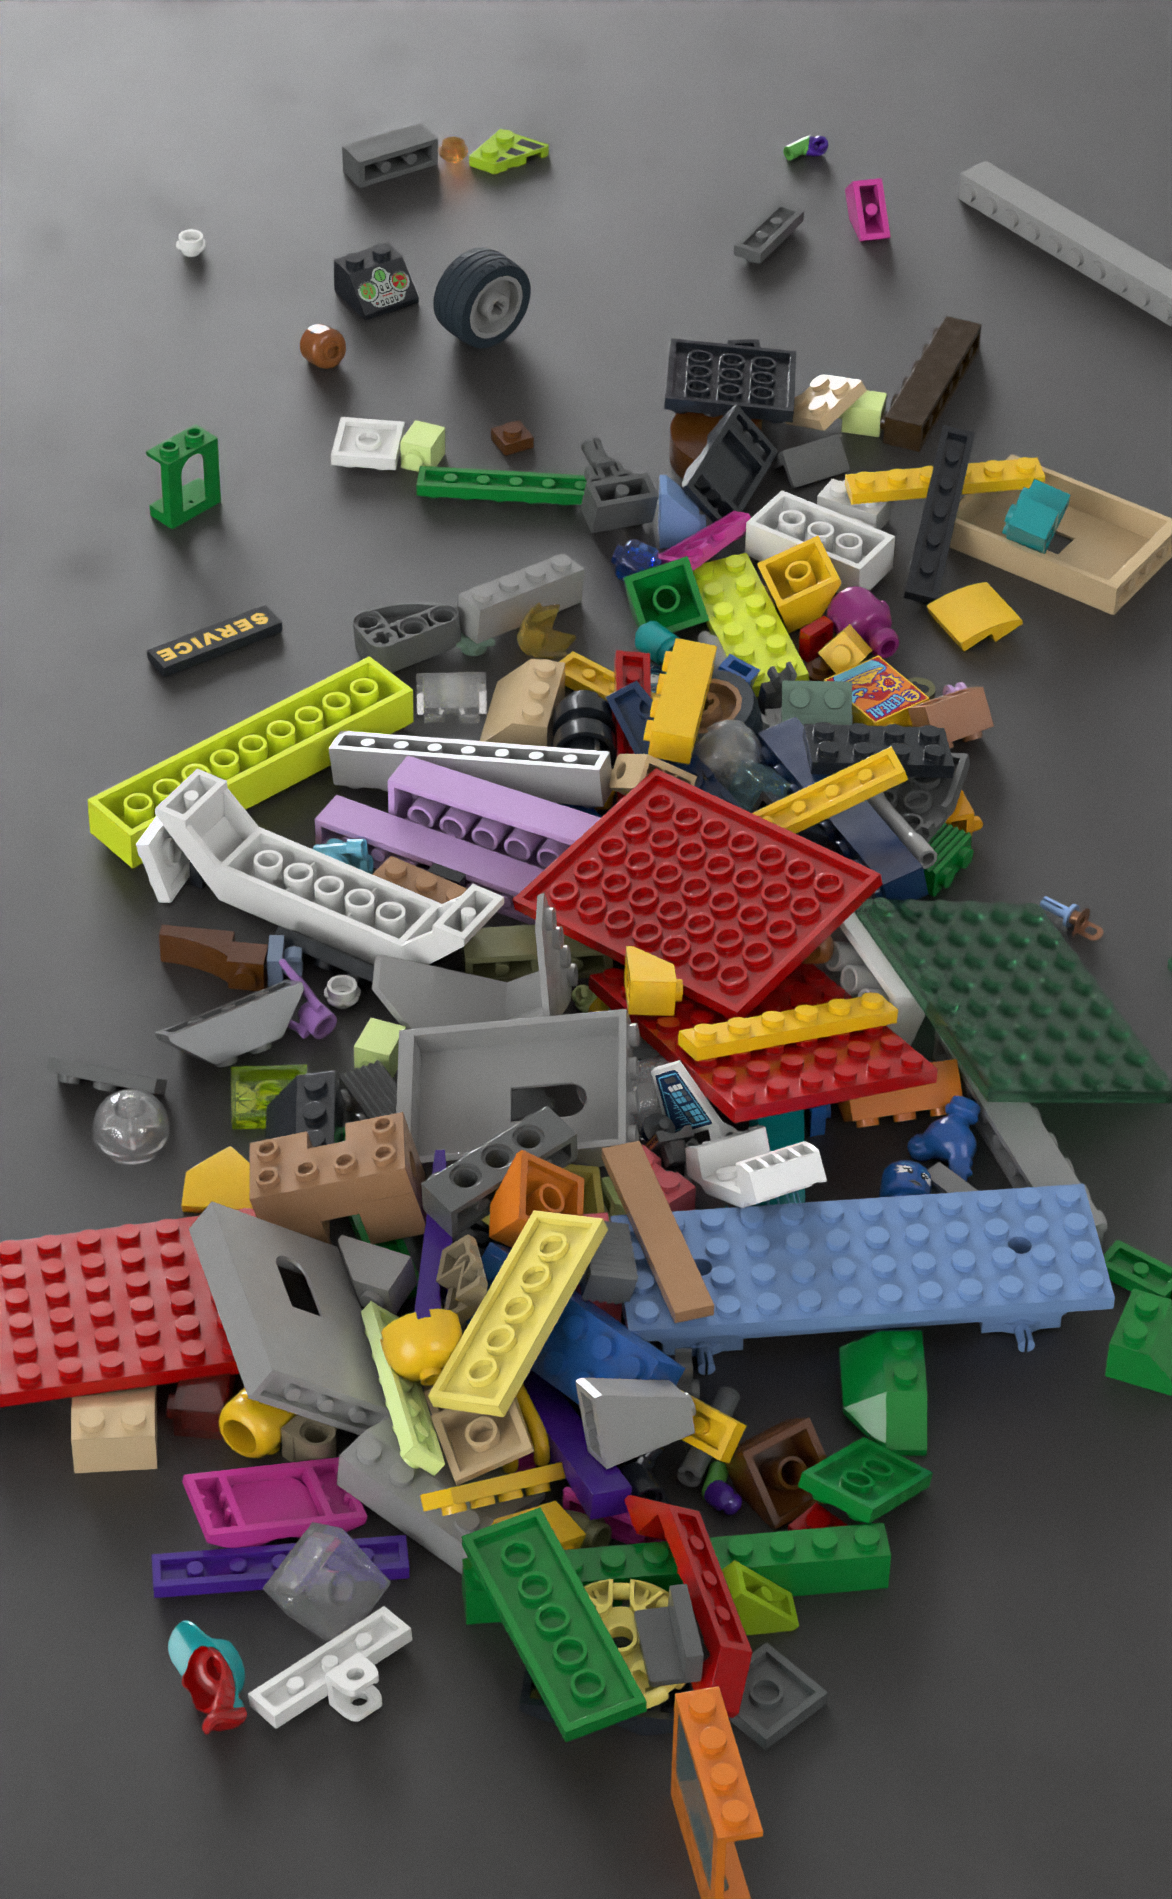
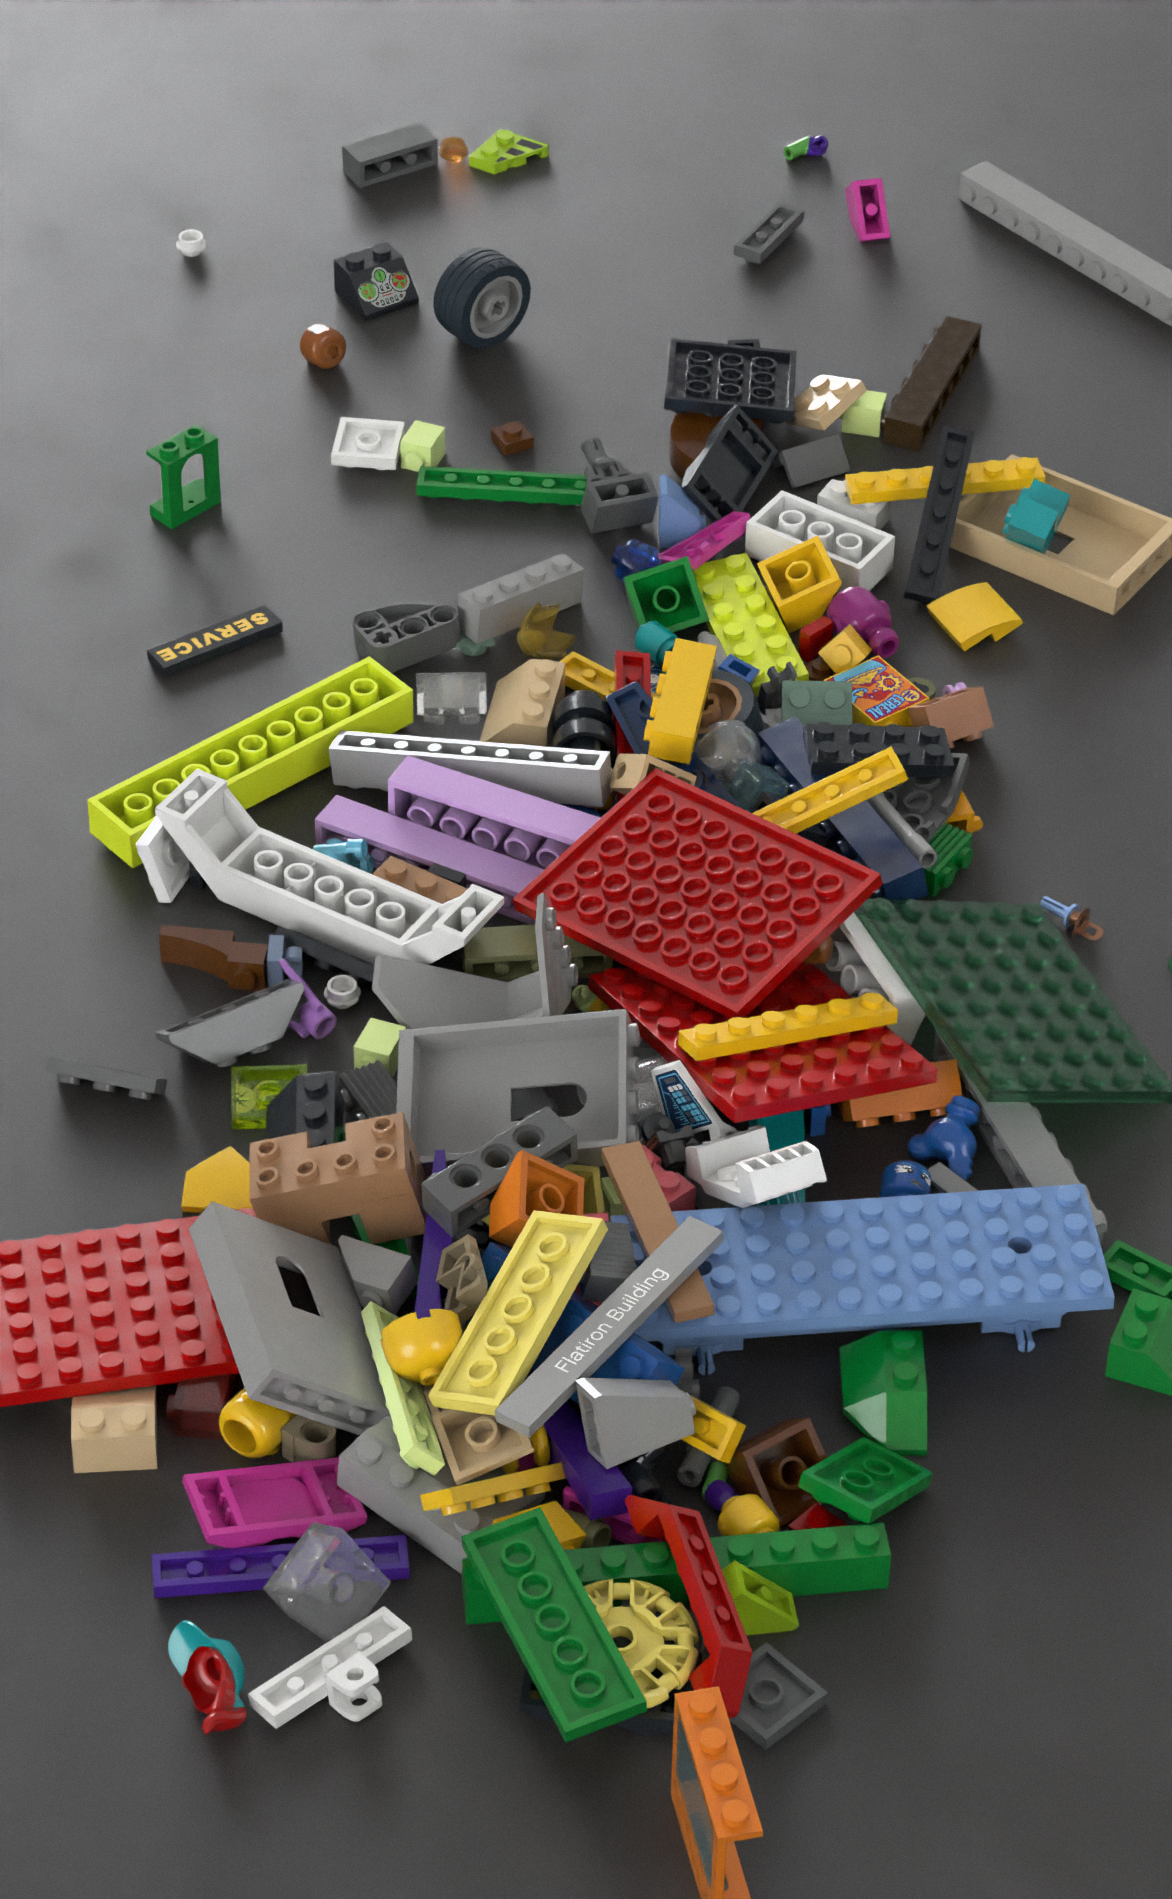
(131, 1126): clear cylinder -> none
(608, 1326): none -> light grey tile
(650, 984): yellow slope -> none
(670, 1640): dark grey panel -> none
(746, 1516): none -> yellow head

